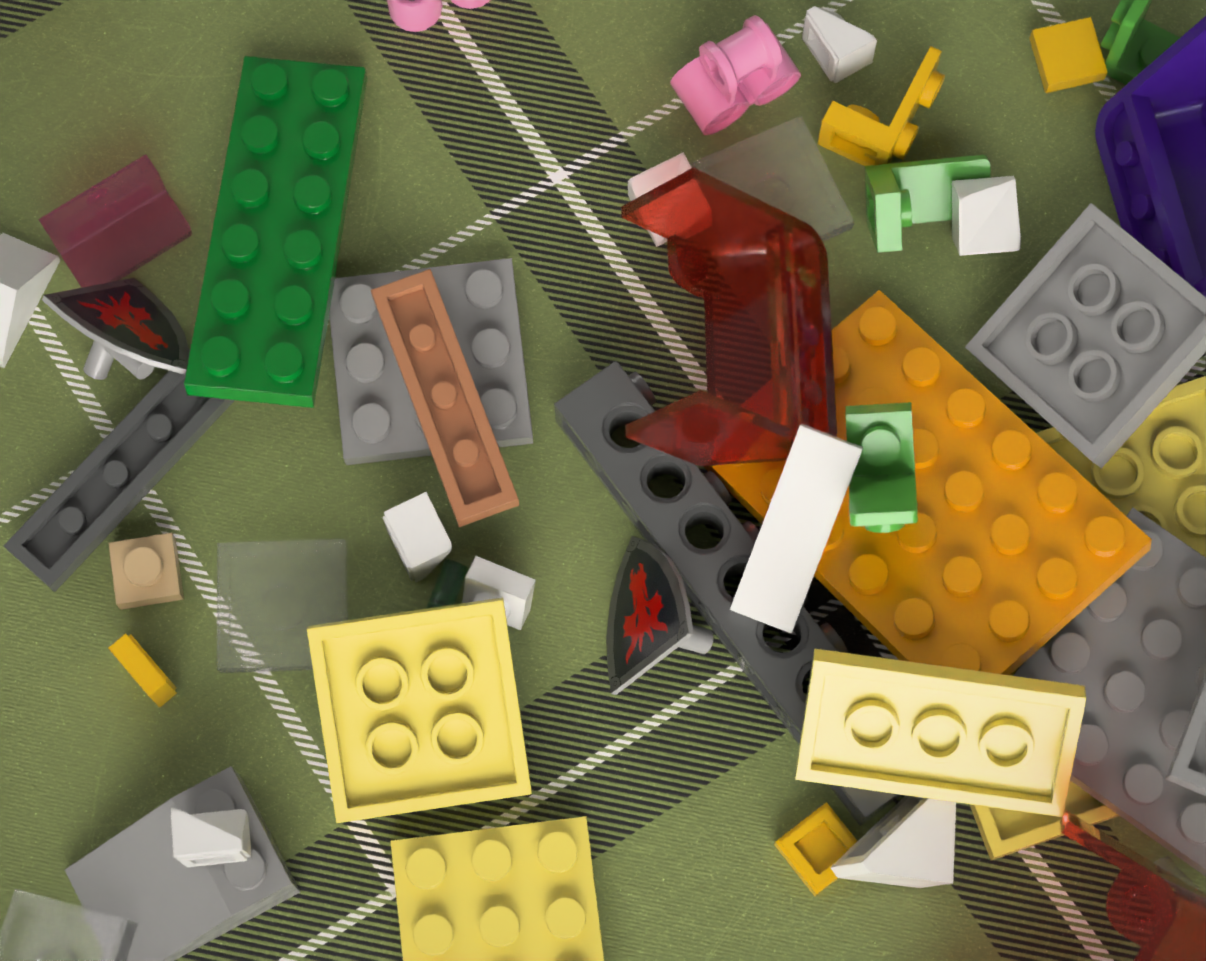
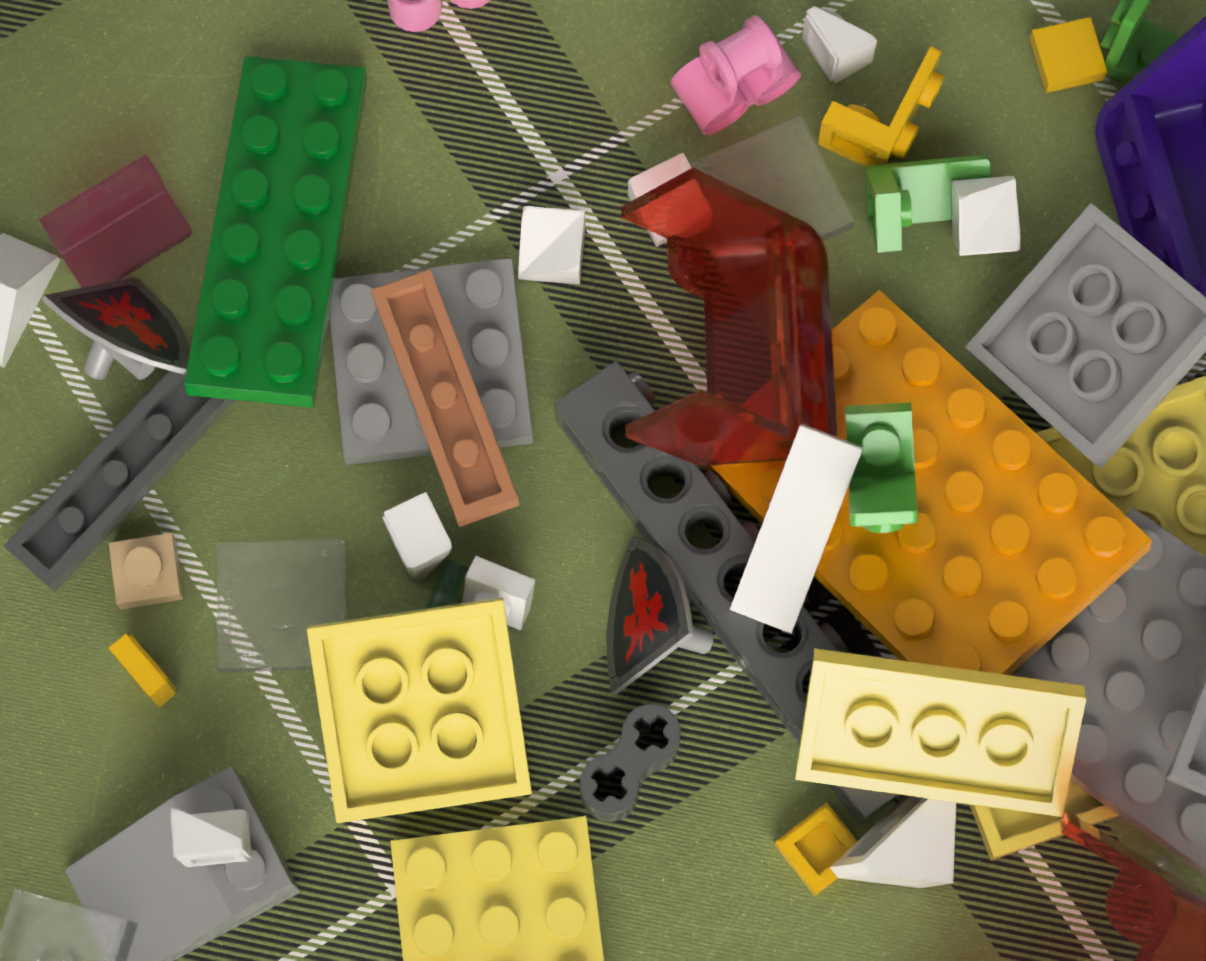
(551, 245): none -> white slope
(630, 762): none -> dark grey axle

